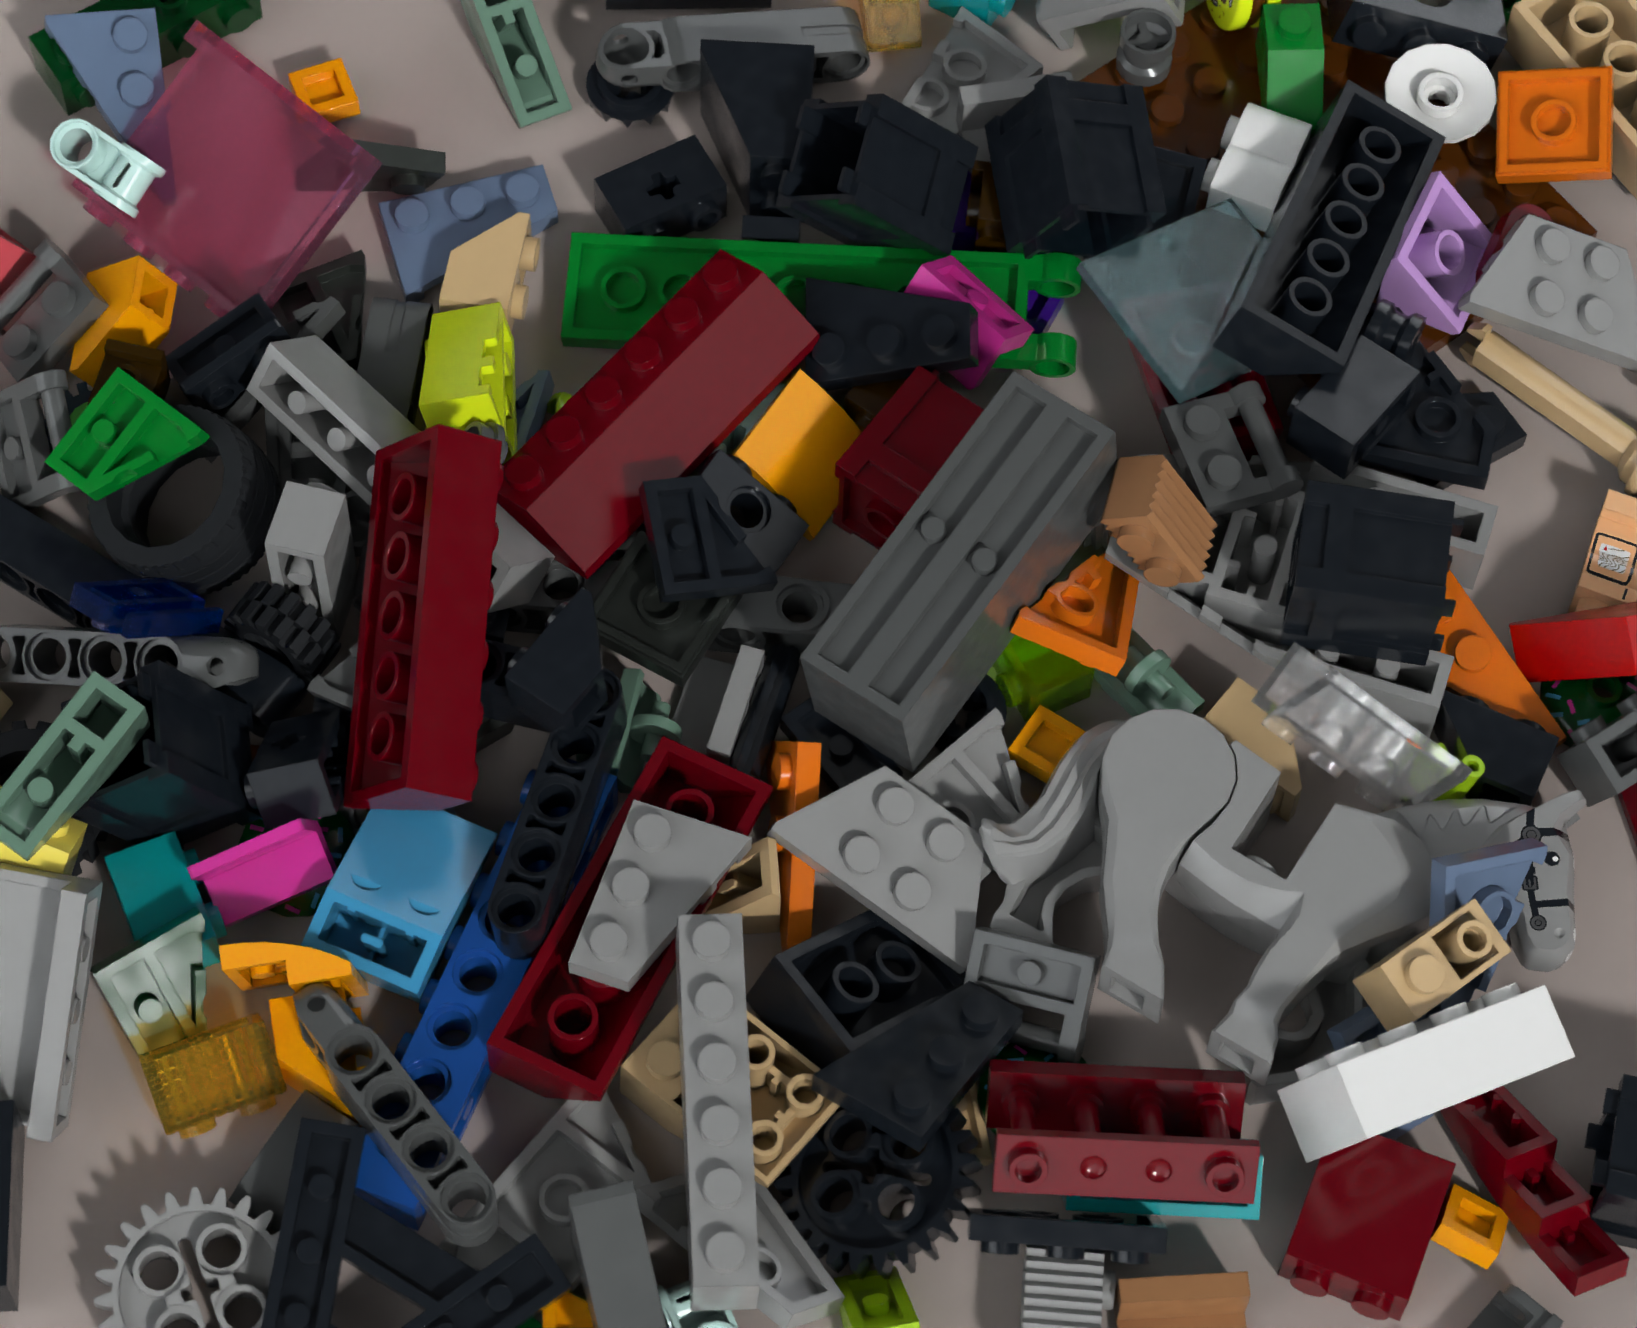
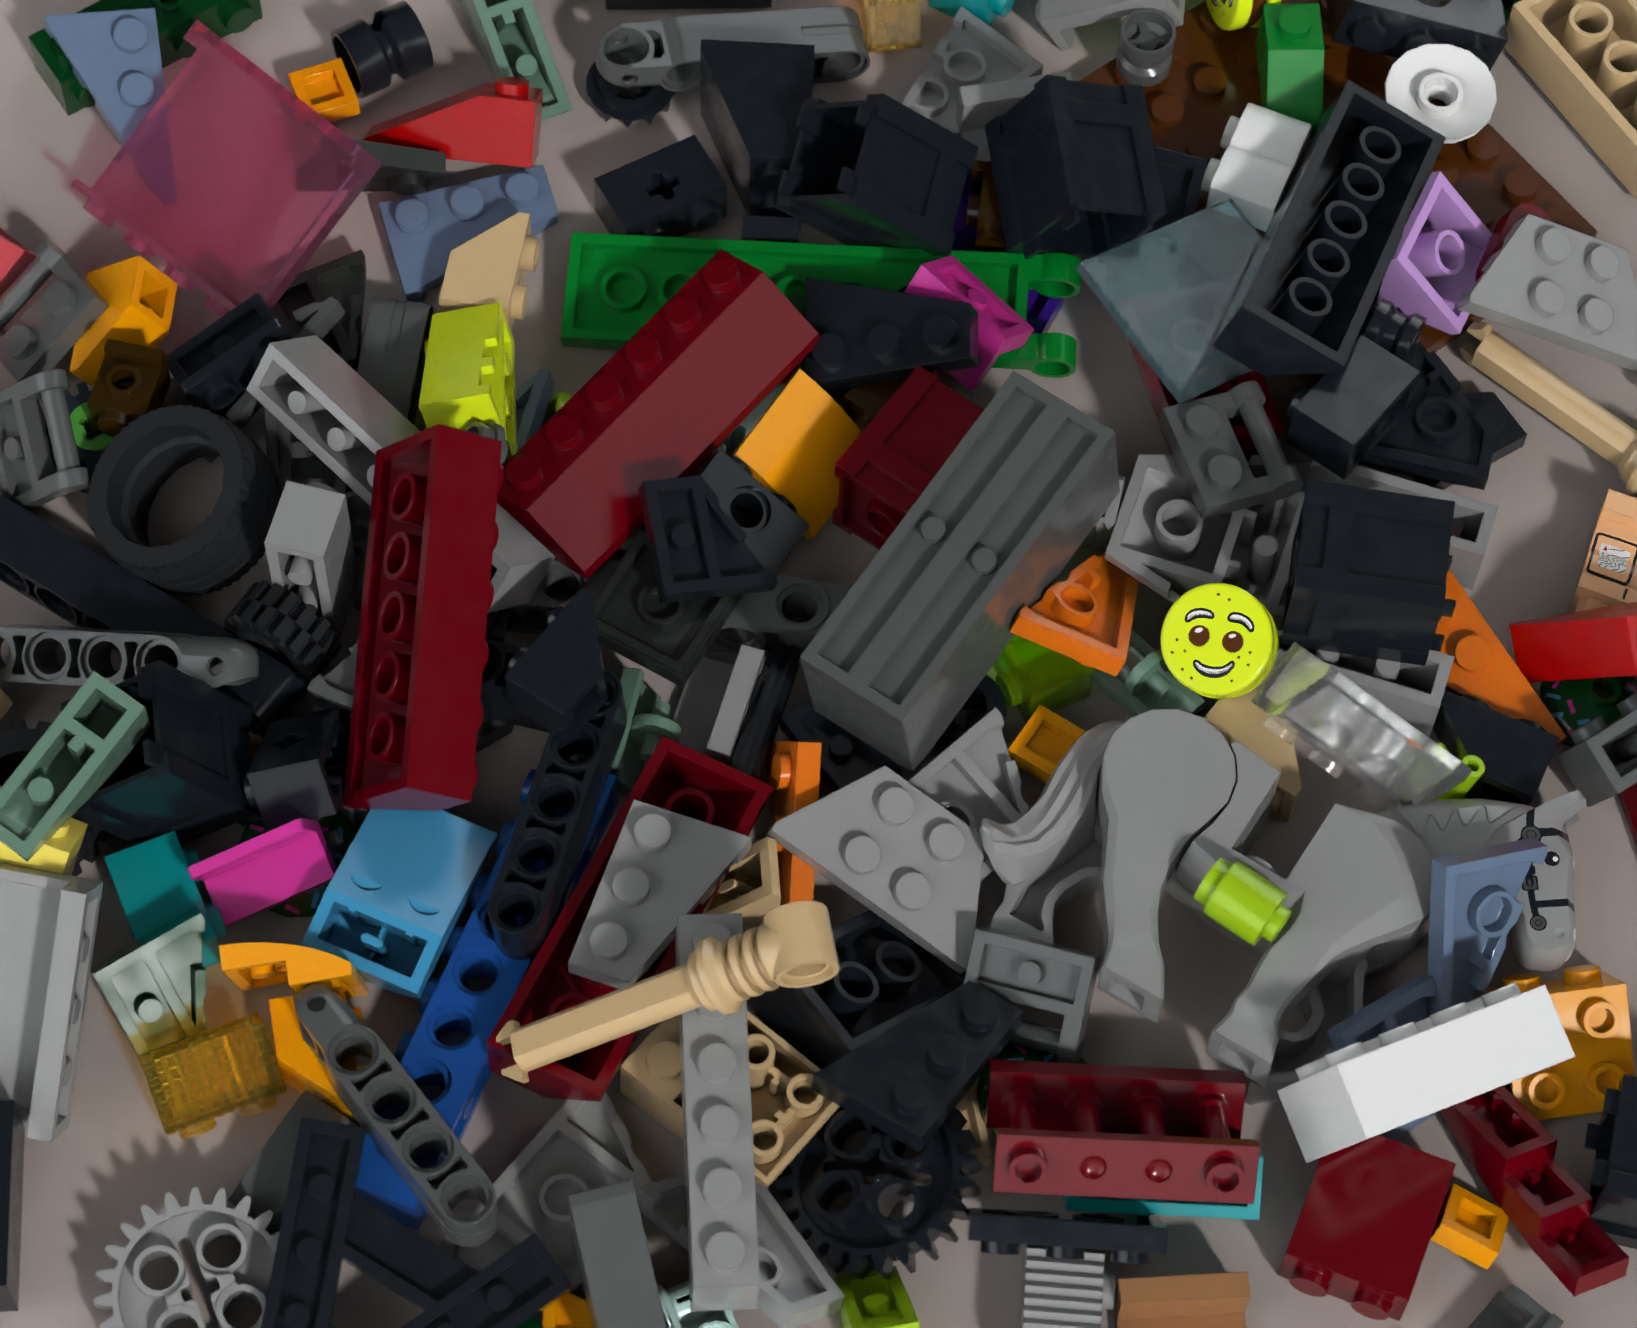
(110, 168): light aqua piece -> none
(122, 438): green wing -> none
(144, 608): clear blue plate -> none
(385, 48): none -> black wheel
(481, 125): none -> red slope
(787, 951): none -> tan piece
(1158, 520): medium nougat brick -> none
(1219, 641): none -> neon yellow head
(1243, 901): none -> lime brick
(1431, 966): tan slope -> none
(1554, 125): orange tile -> none
(1599, 1031): none -> light orange bracket

